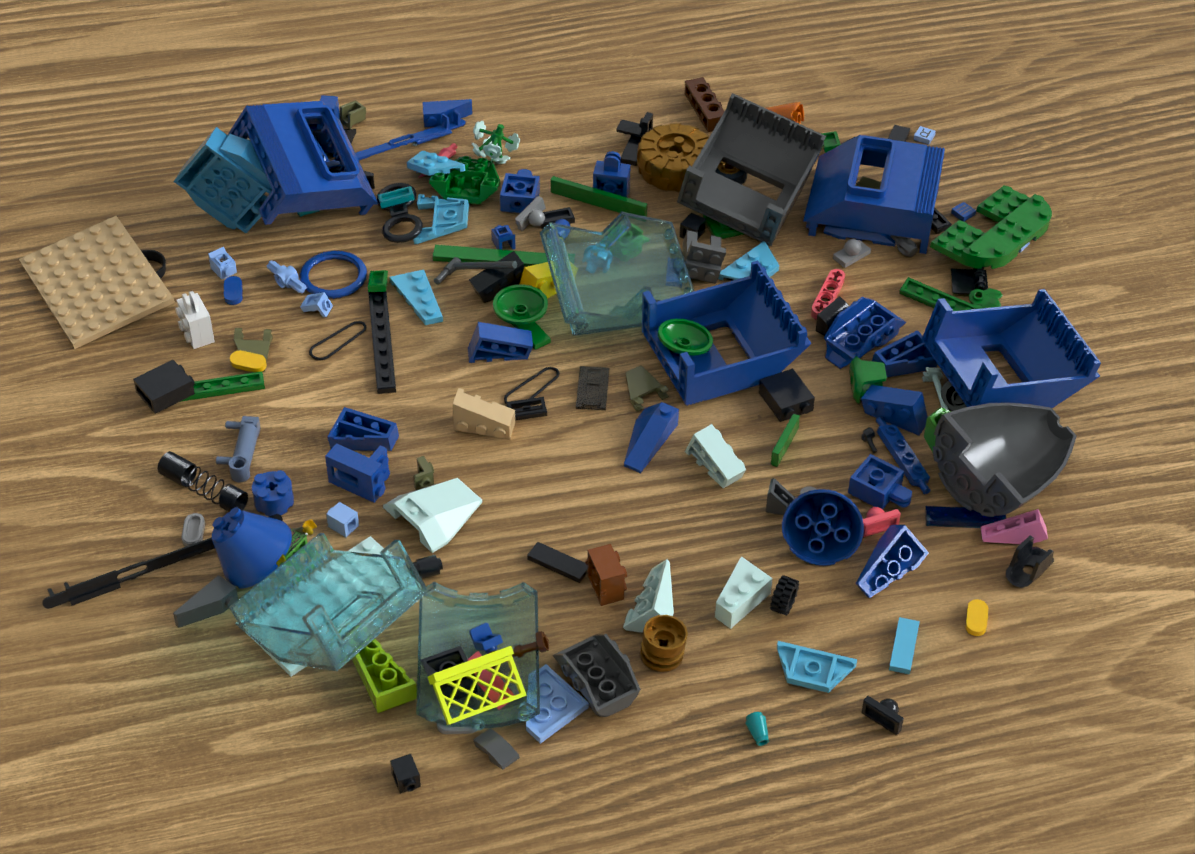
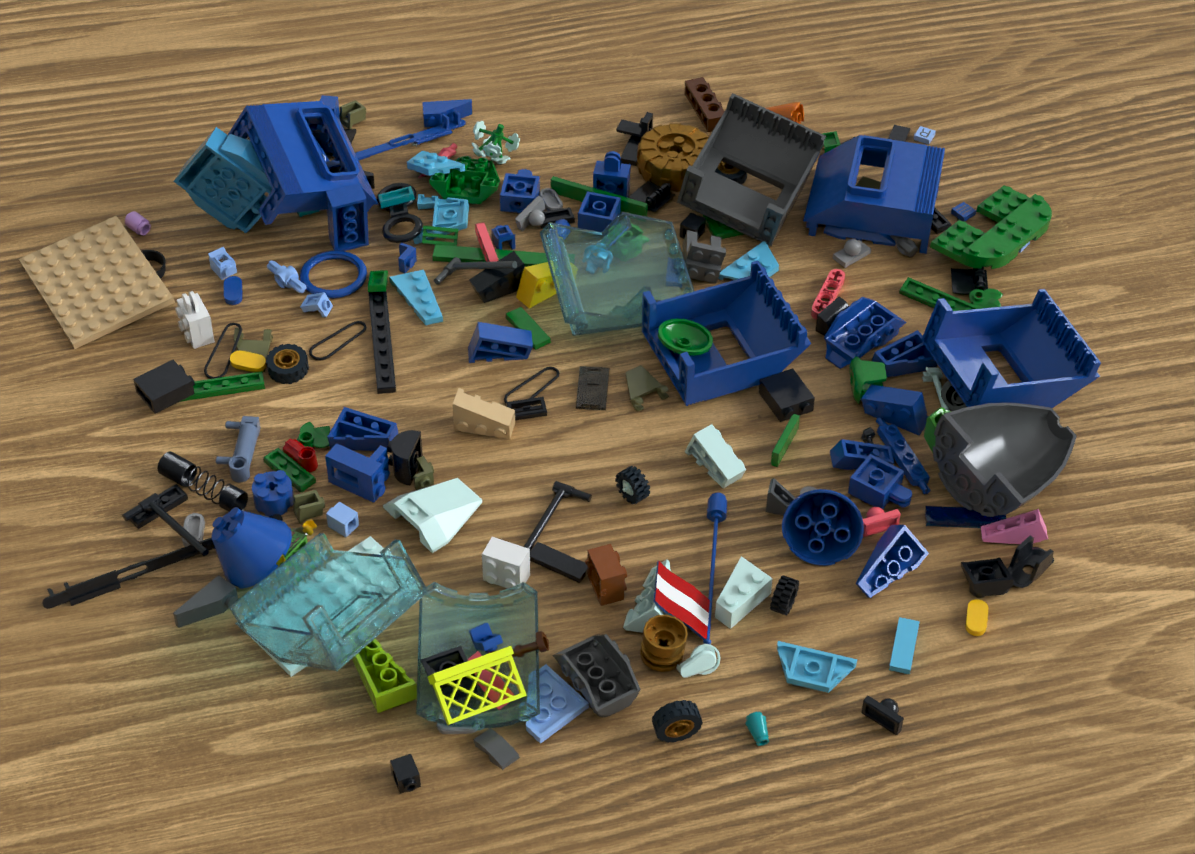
(137, 223): none -> lavender brick
(152, 503): none -> black bar
(169, 499): none -> black tile
(216, 346): none -> black piece
(287, 363): none -> black wheel
(298, 475): none -> green tile
(302, 455): none -> red piece
(307, 505): none -> olive window
(313, 436): none -> green plate
(347, 218): none -> blue brick
(405, 450): none -> black brick
(407, 257): none -> blue bracket
(428, 566): black brick -> none
(441, 229): none -> green tile
(485, 242): none -> coral beam
(505, 563): none -> white brick
(520, 304): green dish -> none
(551, 199): none -> light grey tile
(560, 490): none -> black bar
(598, 211): none -> blue brick
(632, 485): none -> black wheel
(649, 434): blue wedge -> none
(653, 195): none -> black hinge
(677, 721): none -> black wheel
(681, 598): none -> flag
(700, 662): none -> light aqua piece
(852, 454): none -> blue slope
(987, 577): none -> black slope

